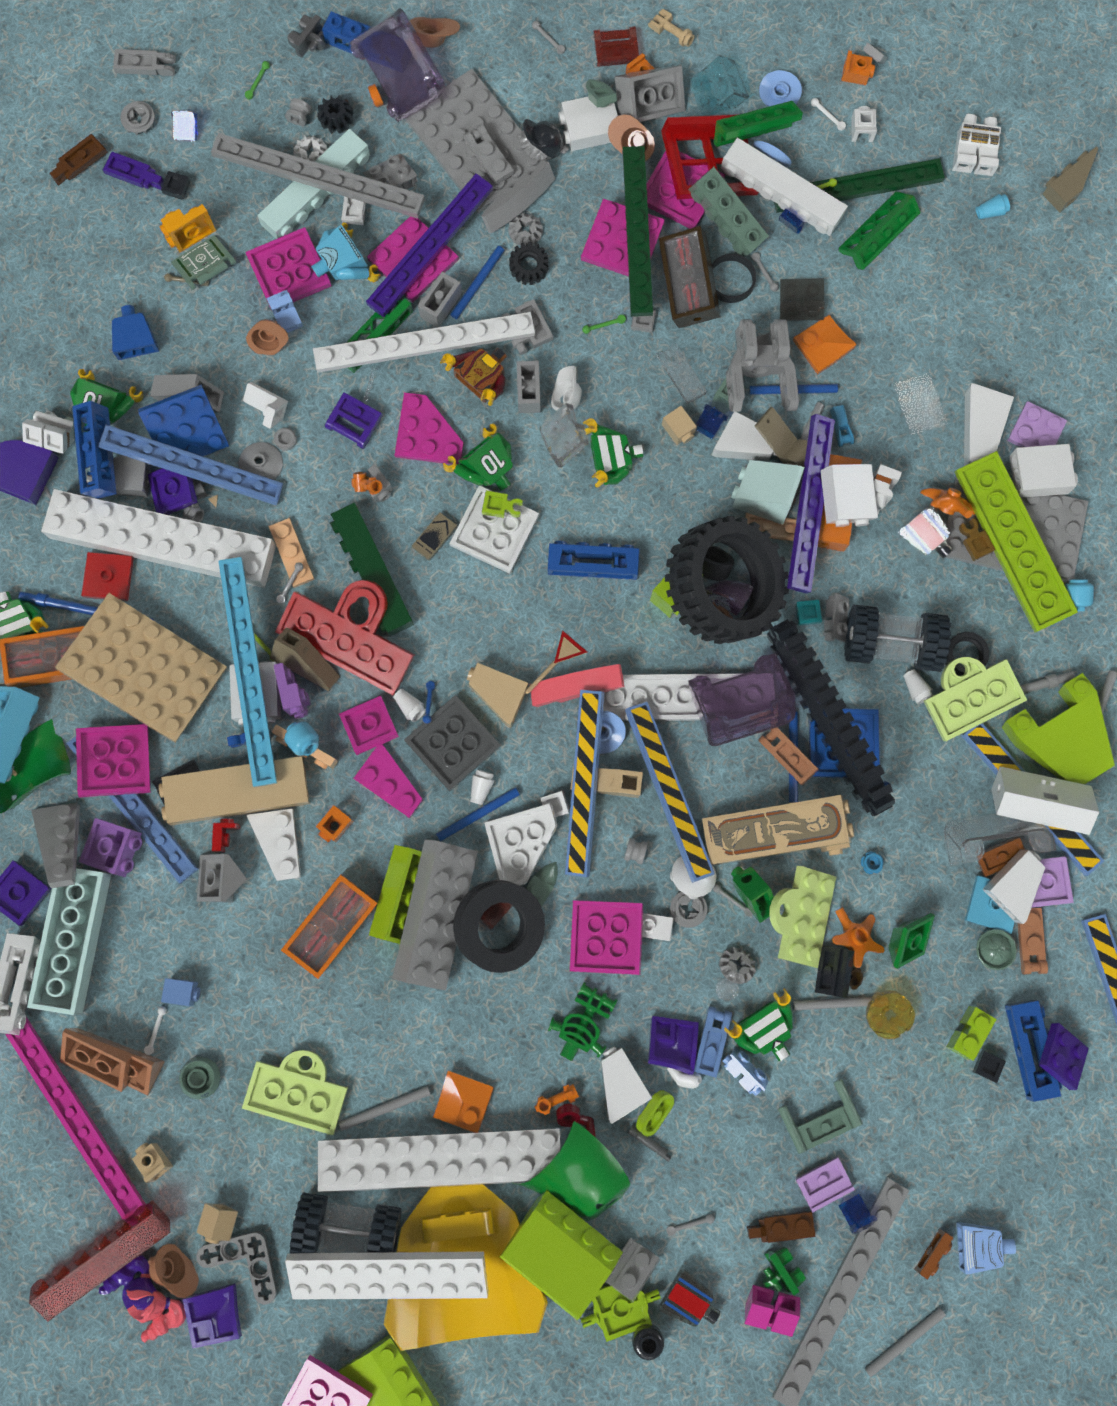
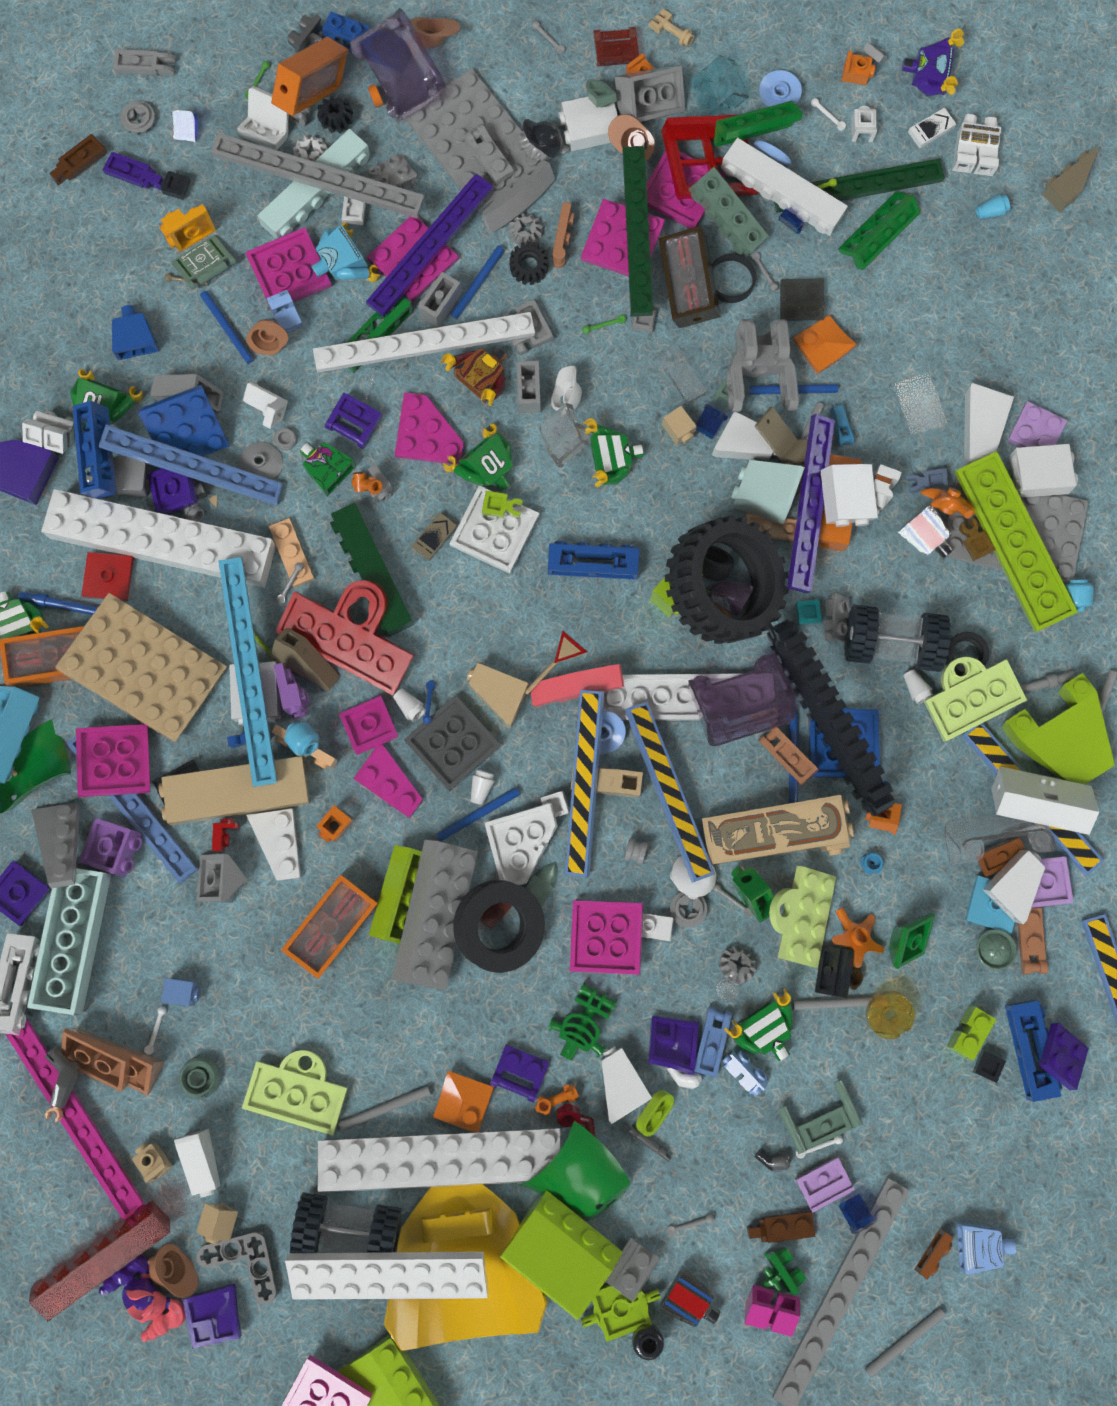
(65, 1082): none -> dark grey arm
(198, 1162): none -> white slope
(227, 327): none -> blue bar
(265, 122): none -> white bracket
(309, 76): none -> orange brick
(326, 466): none -> green torso
(522, 1065): none -> dark purple plate
(562, 236): none -> nougat plate
(775, 1163): none -> arm
(838, 1140): none -> white hinge
(889, 822): none -> orange brick
(931, 479): none -> sand blue plate
(932, 128): none -> white tile
(934, 65): none -> dark purple torso

